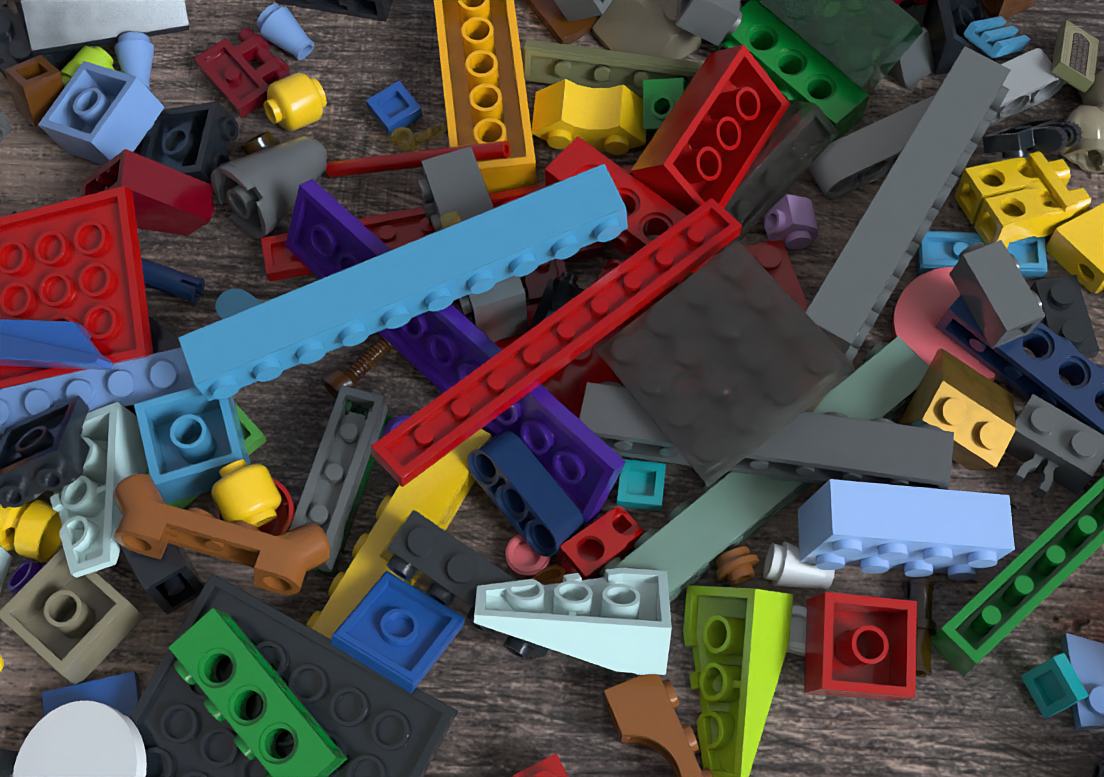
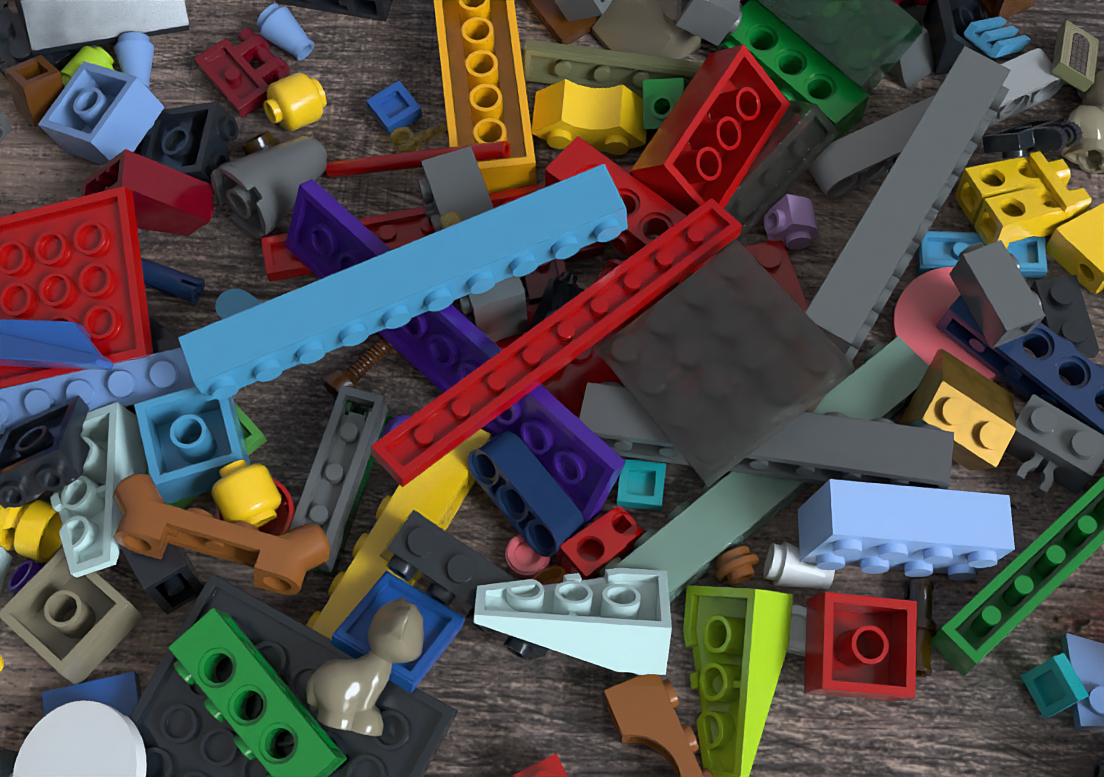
(348, 688): none -> dark tan animal

